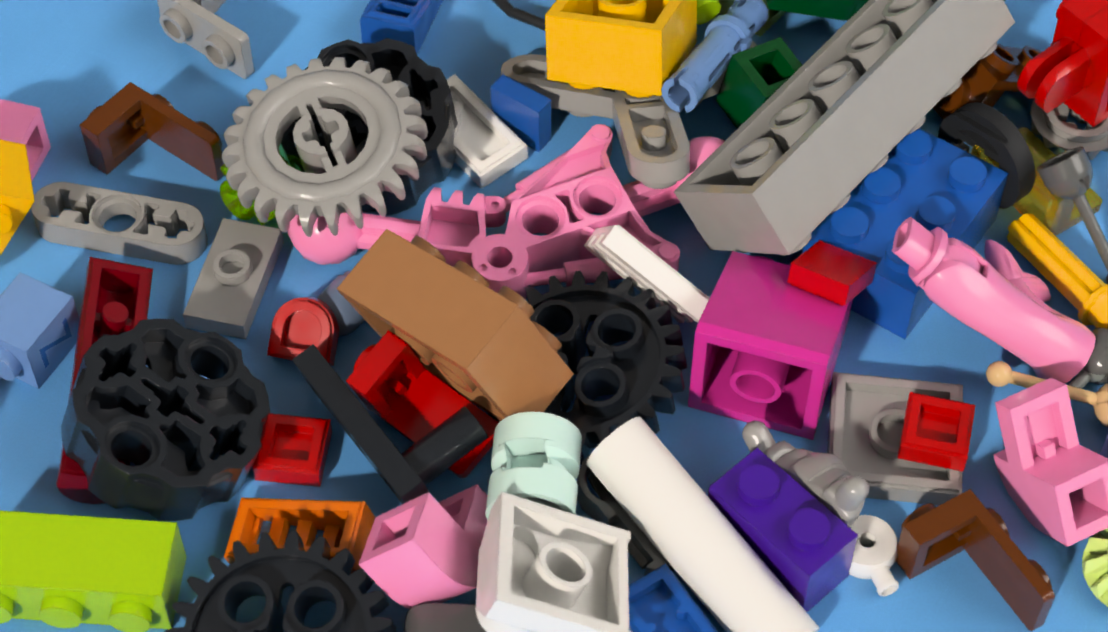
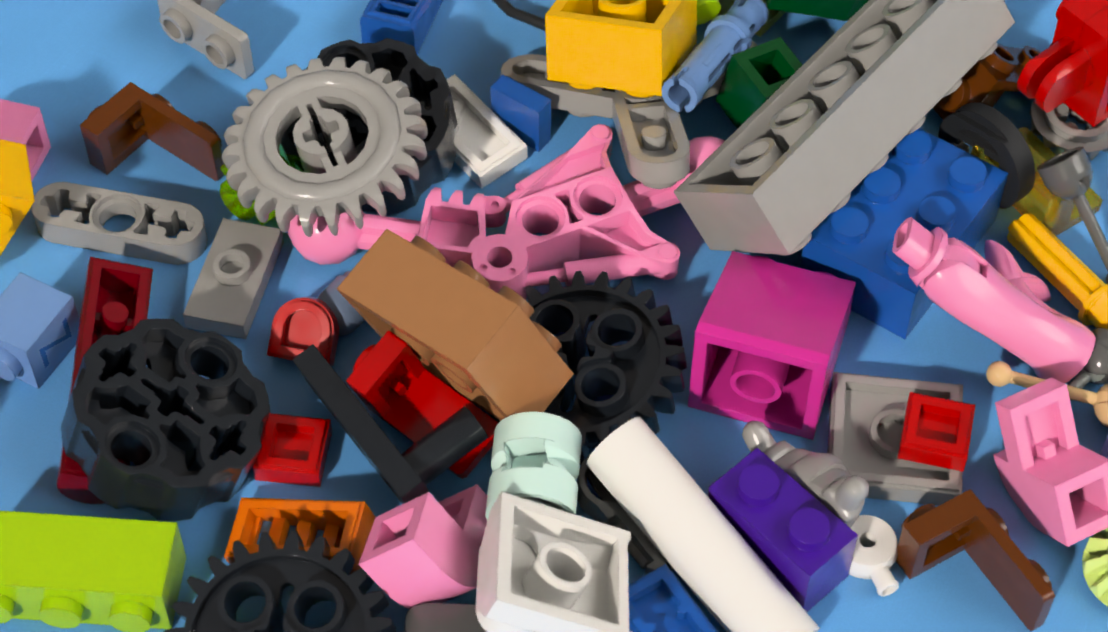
(648, 271): white tile -> none
(831, 273): red tile -> none

